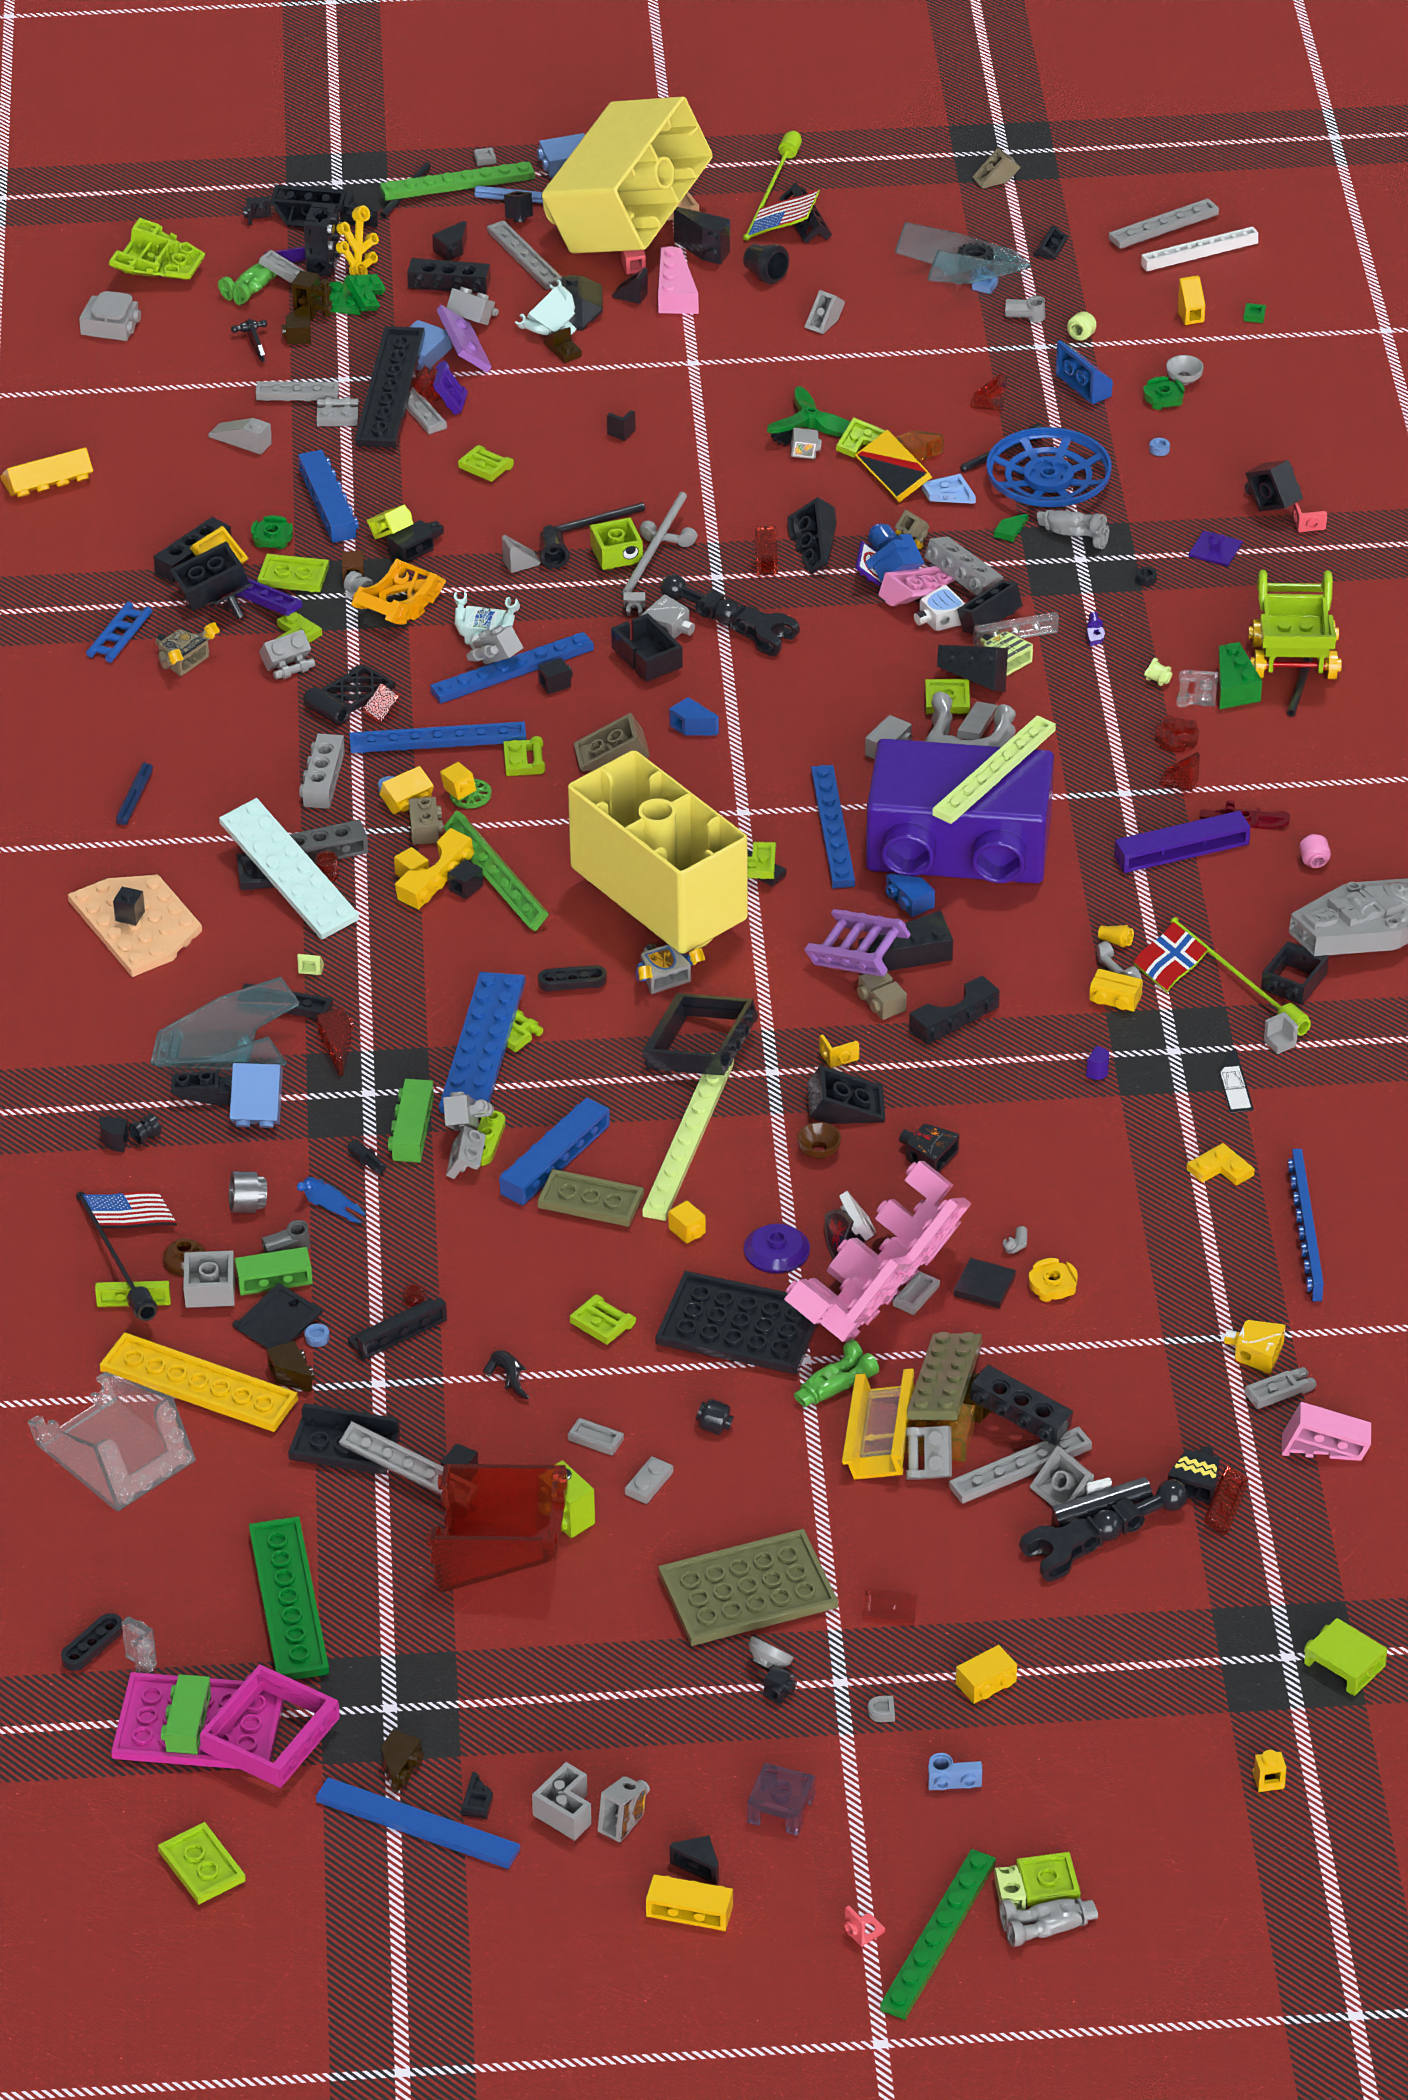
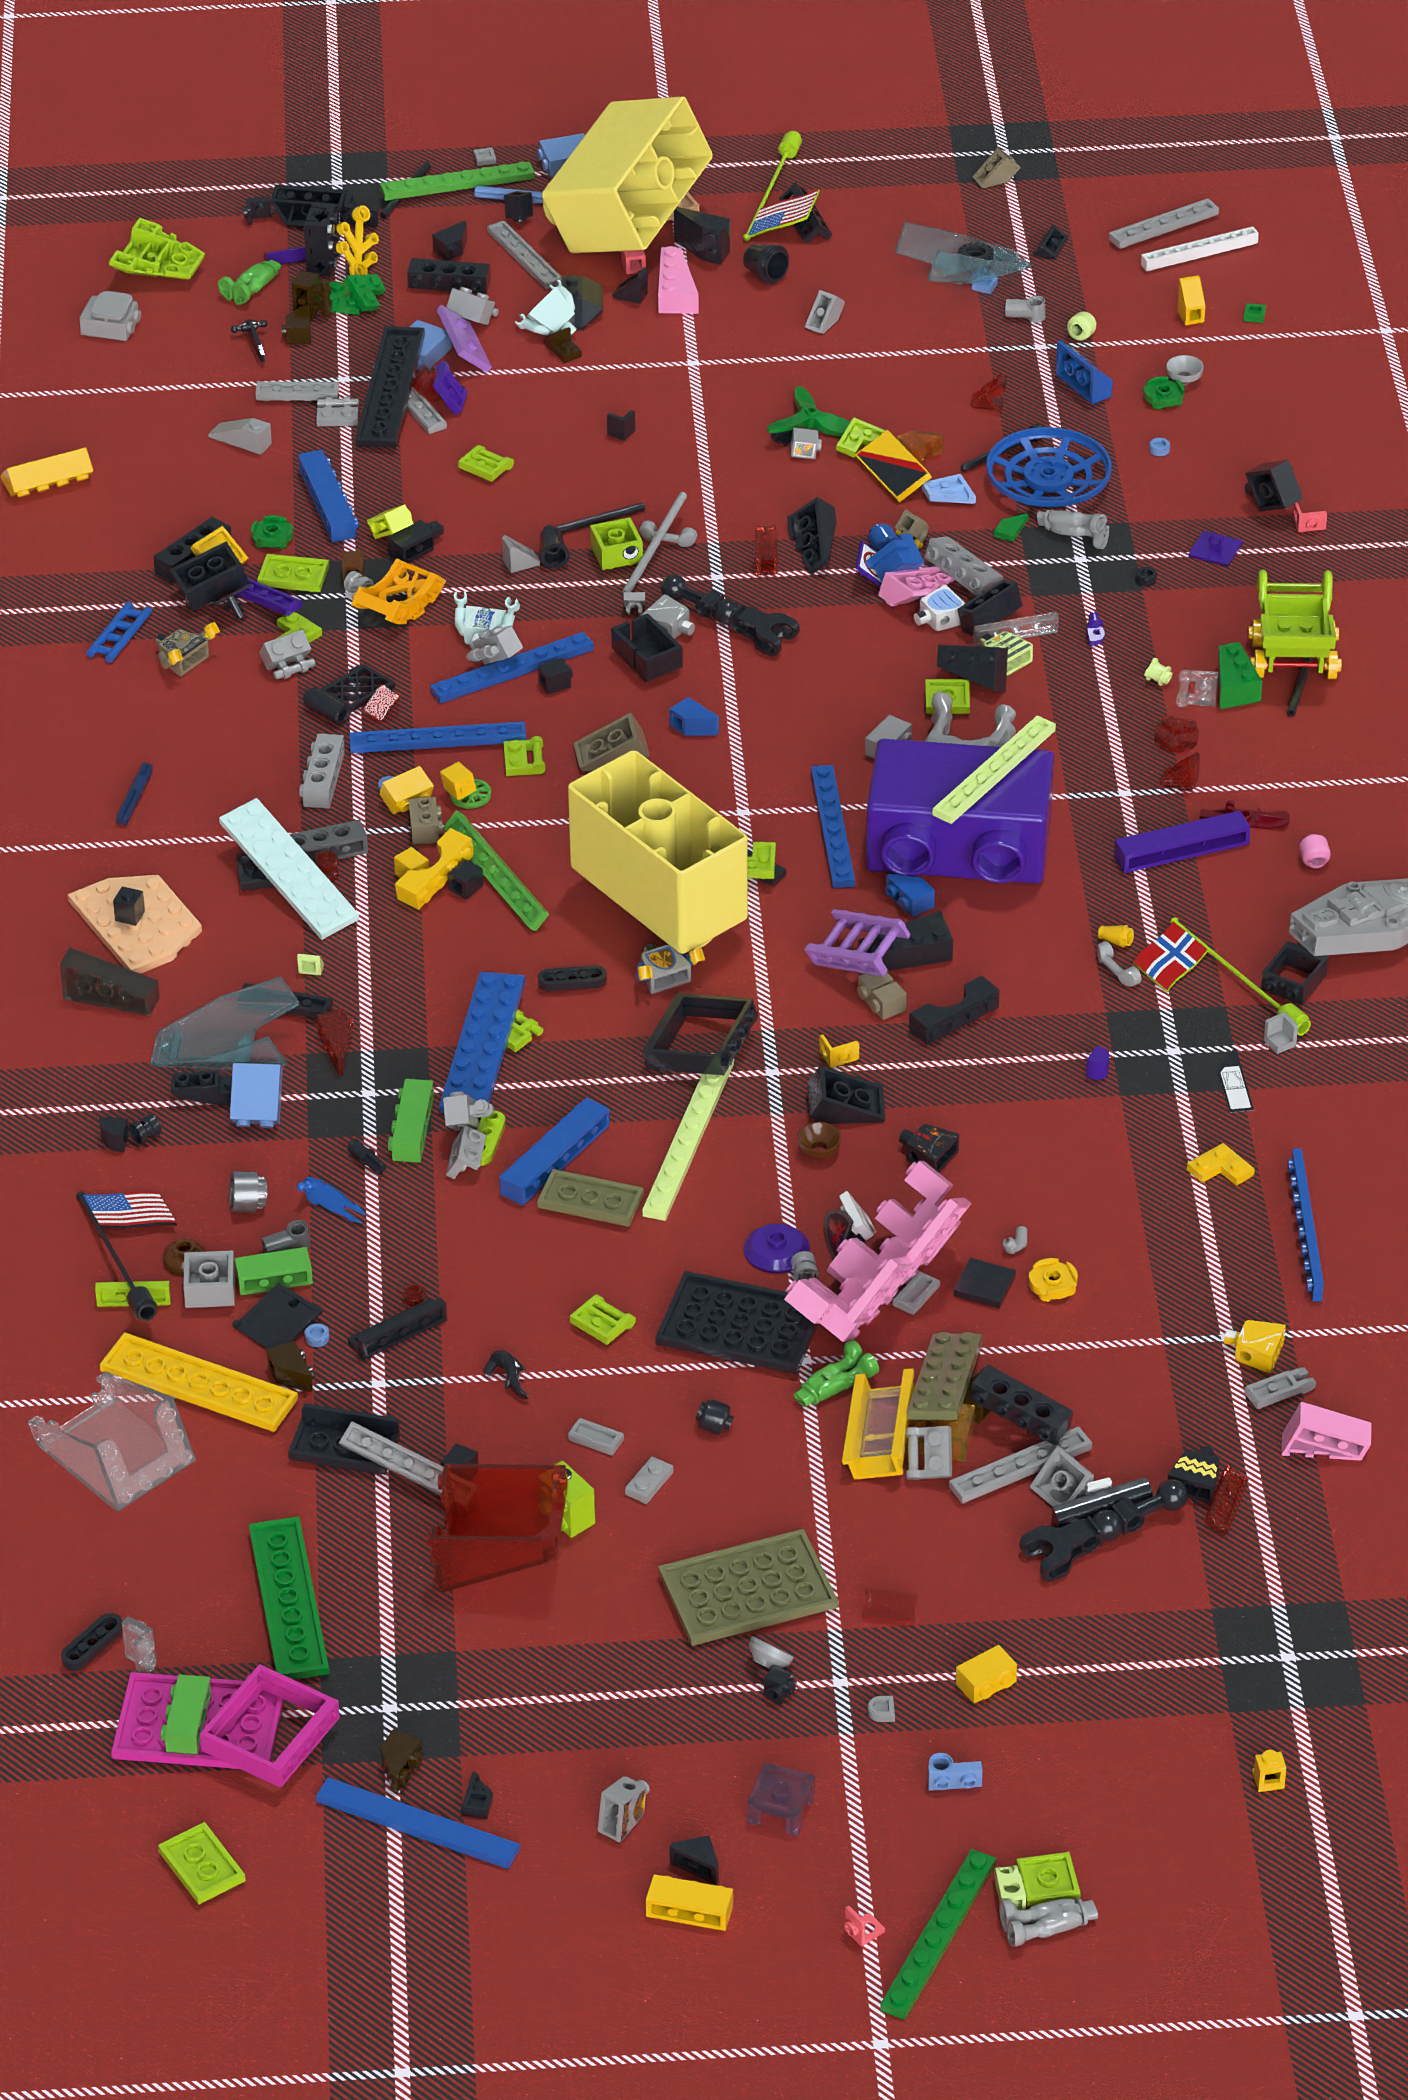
(106, 984): none -> clear smoke wedge
(280, 265): light grey tile -> none
(562, 1801): light grey brick -> none
(687, 1222): yellow brick -> none
(804, 1266): none -> light grey wheel
(977, 721): light grey tile -> none
(1116, 990): yellow brick -> none
(1347, 1654): lime panel -> none

